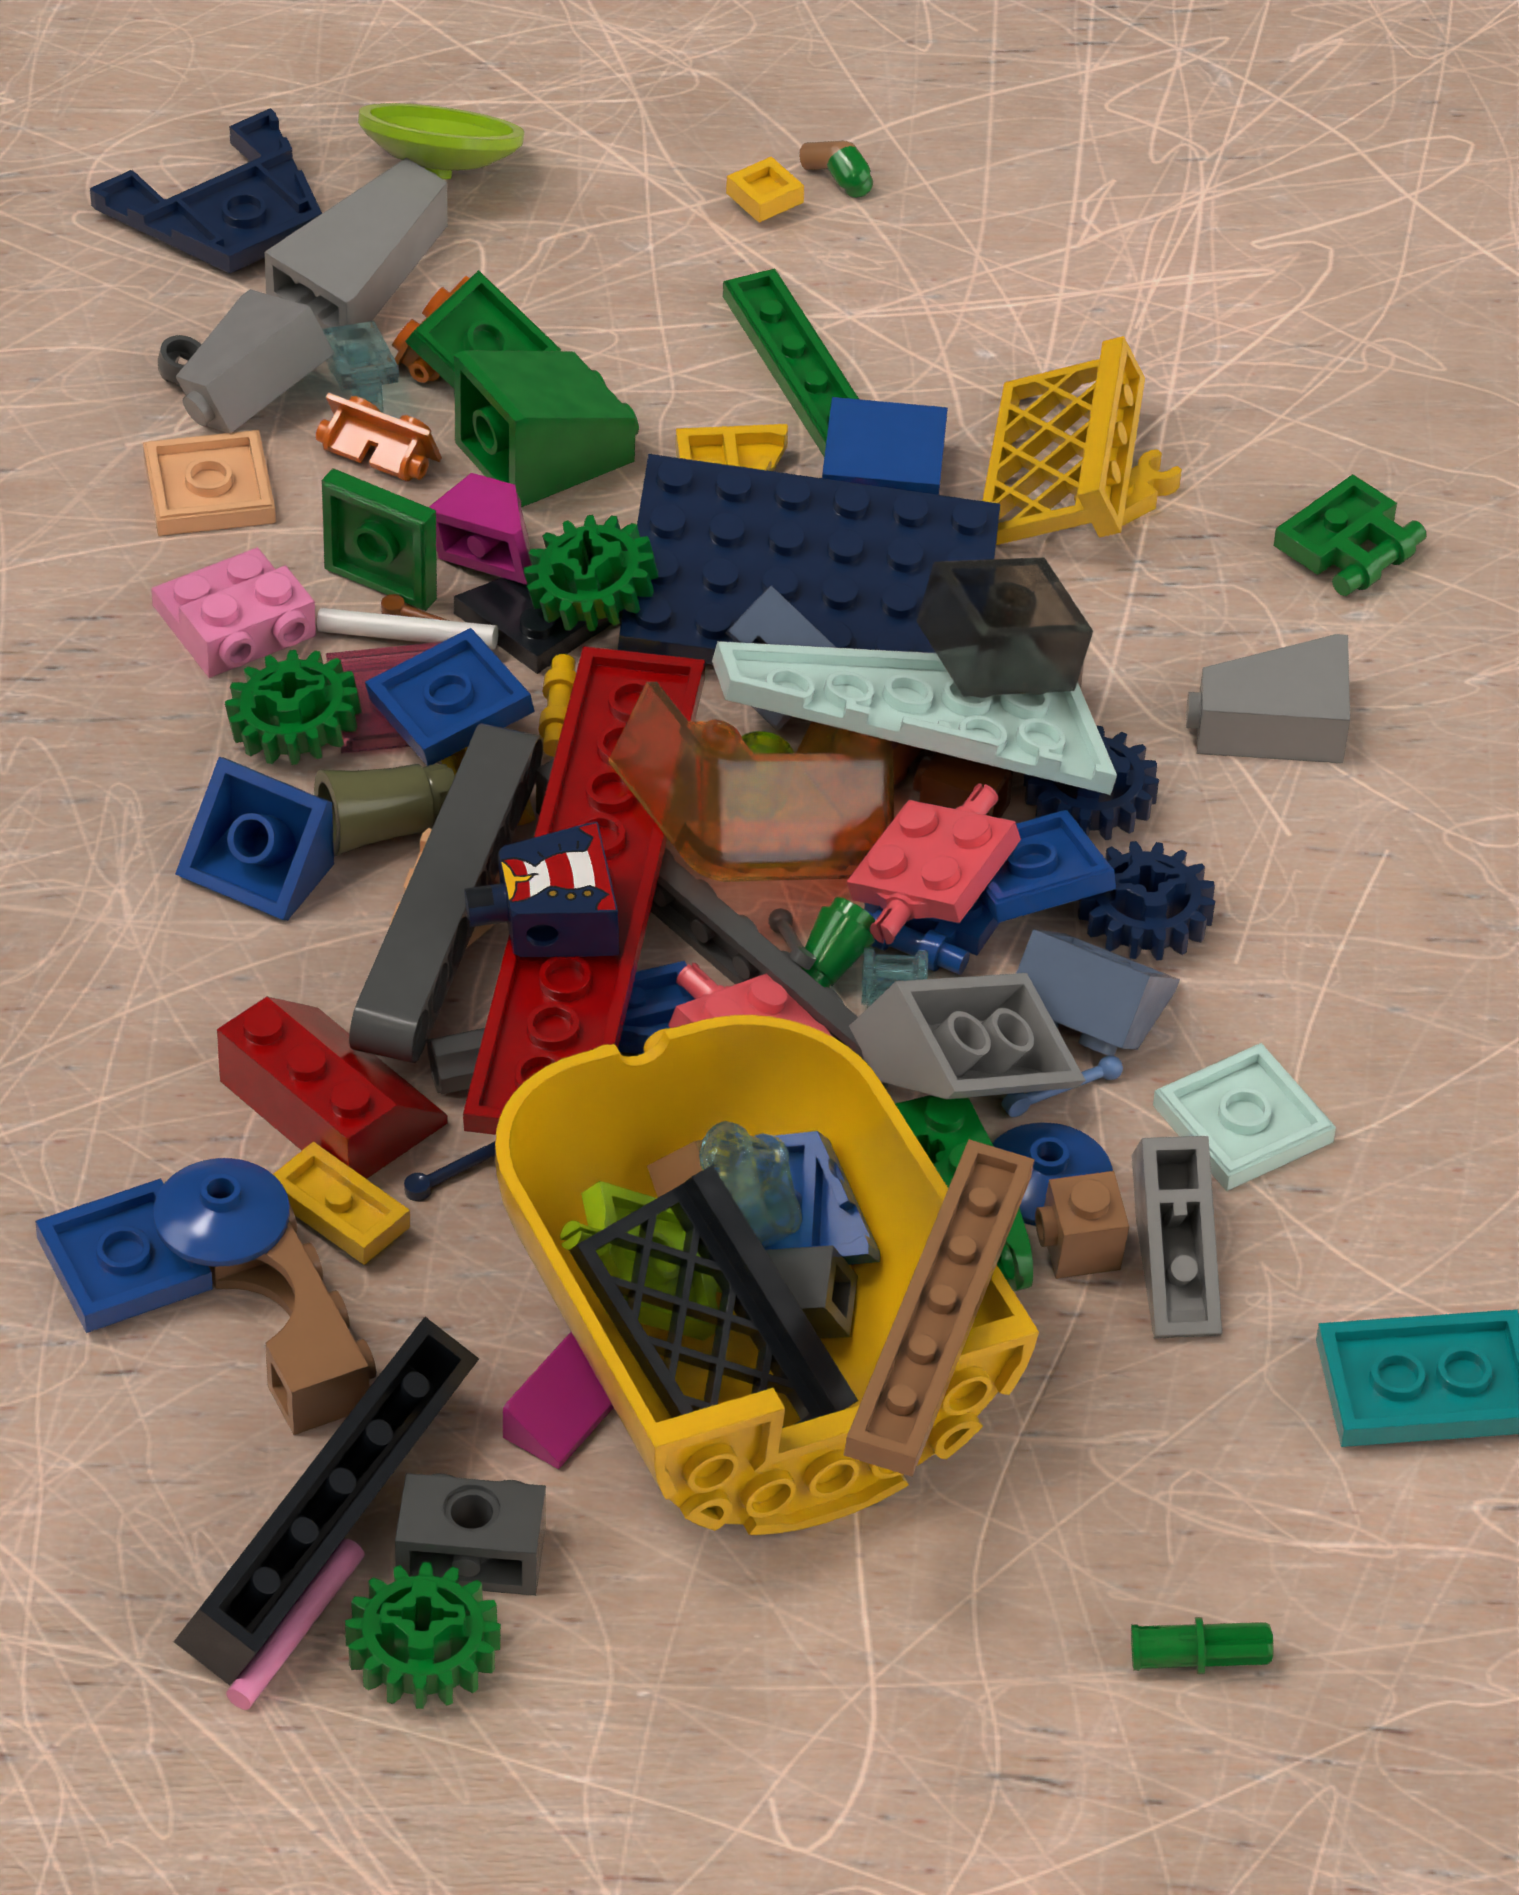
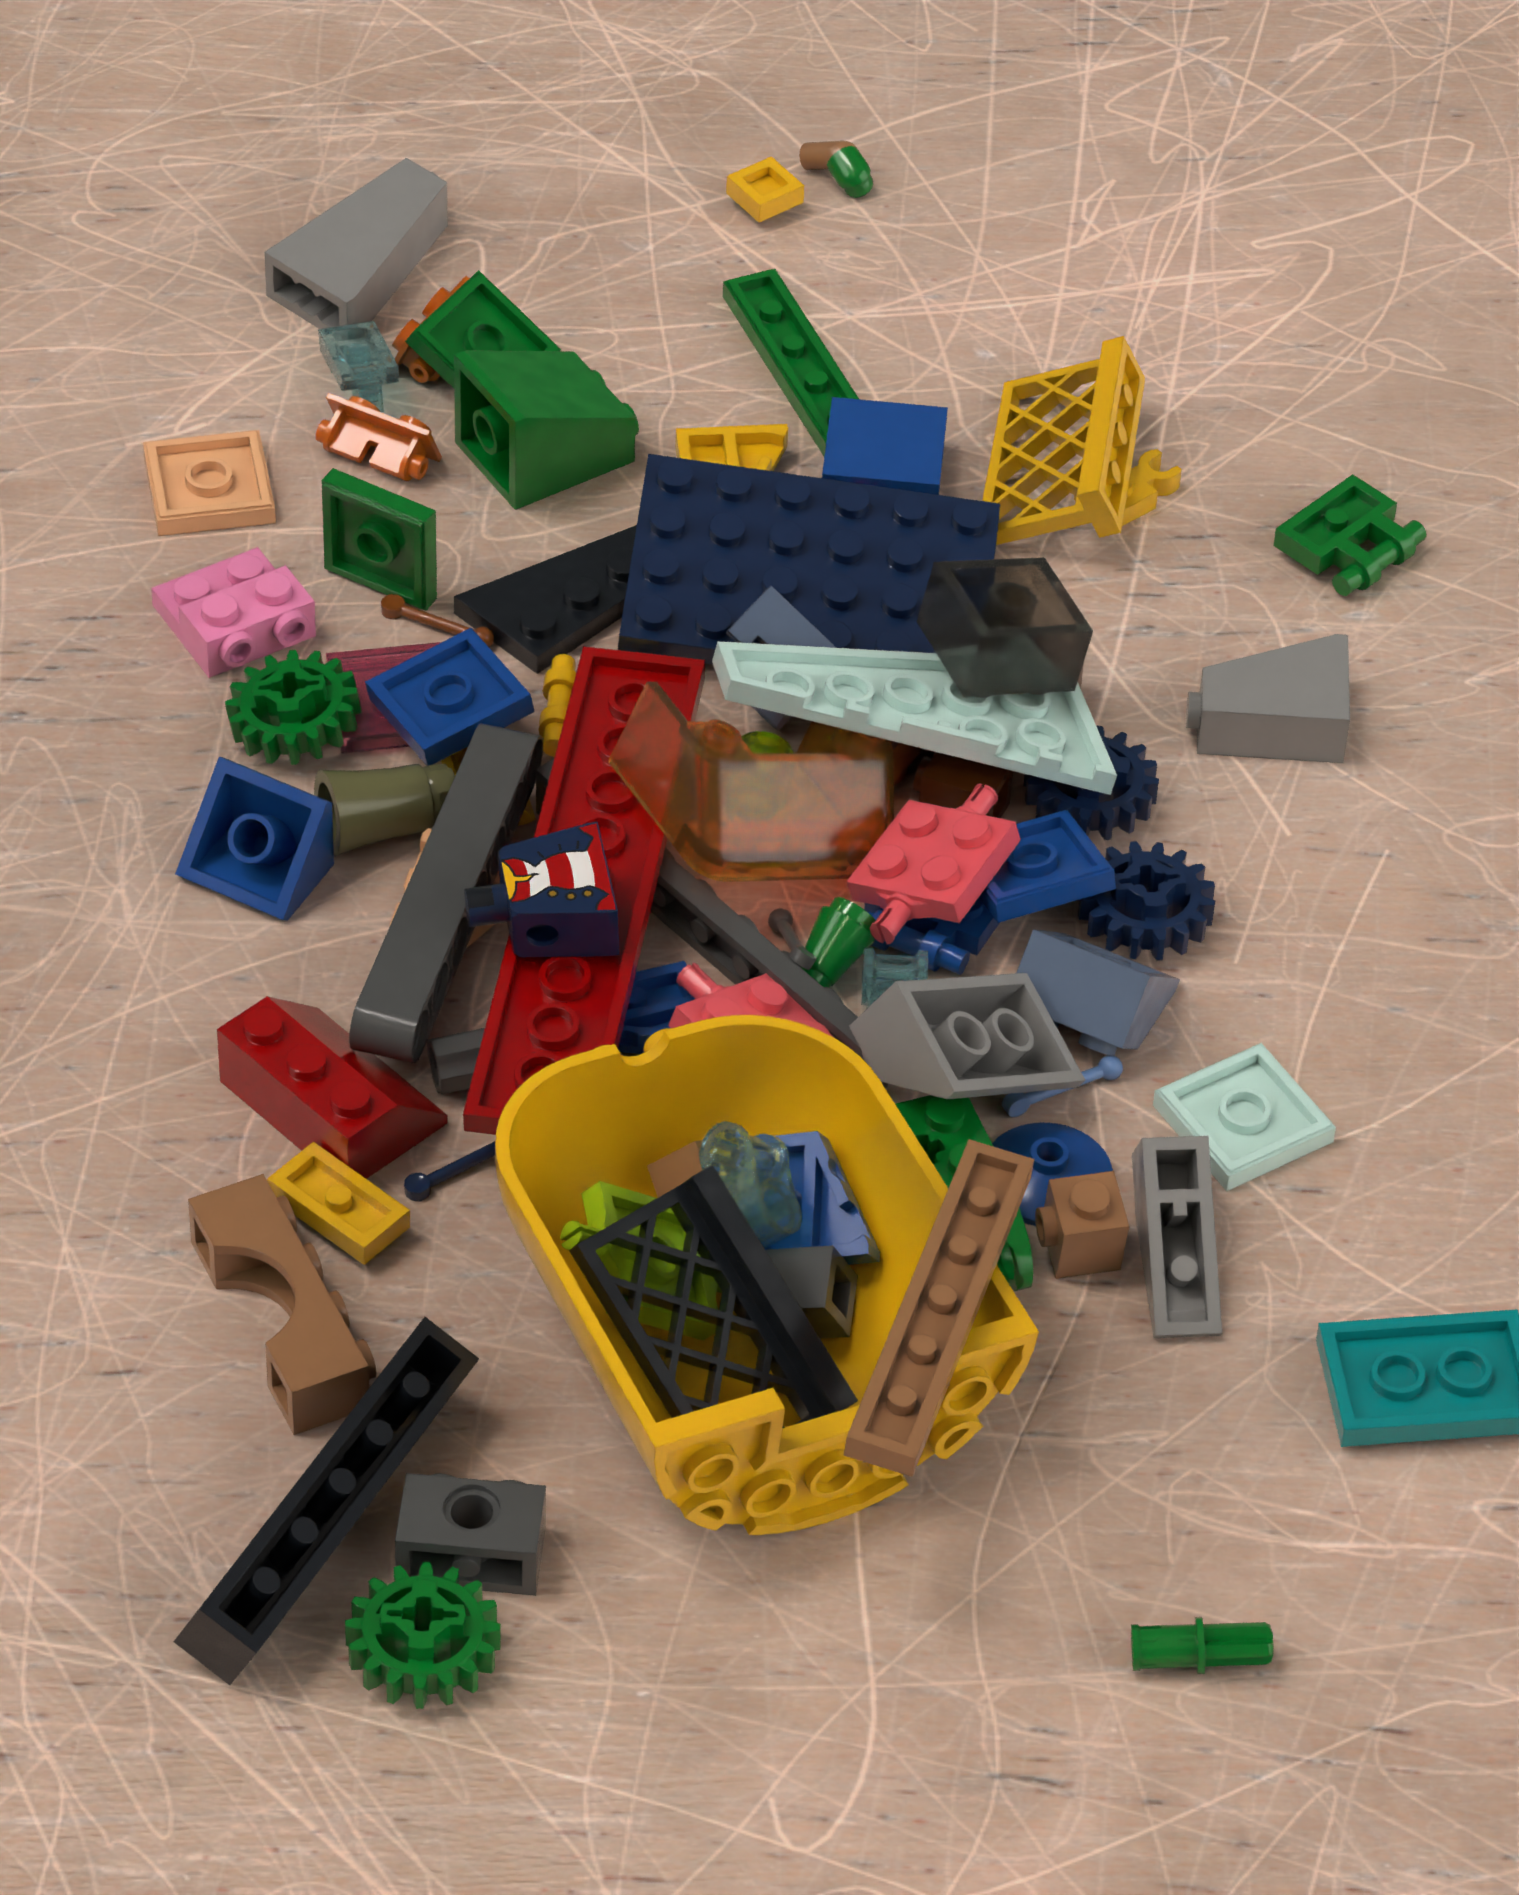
(115, 1259): blue plate -> none
(170, 353): dark grey hinge -> none
(221, 1212): blue dish -> none
(229, 216): dark blue wing -> none
(251, 360): light grey slope -> none
(295, 1624): bright pink bar -> none
(399, 627): white bar -> none
(440, 136): lime dish -> none
(483, 527): dark pink slope -> none
(556, 1406): dark pink slope -> none
(591, 572): green gear -> none

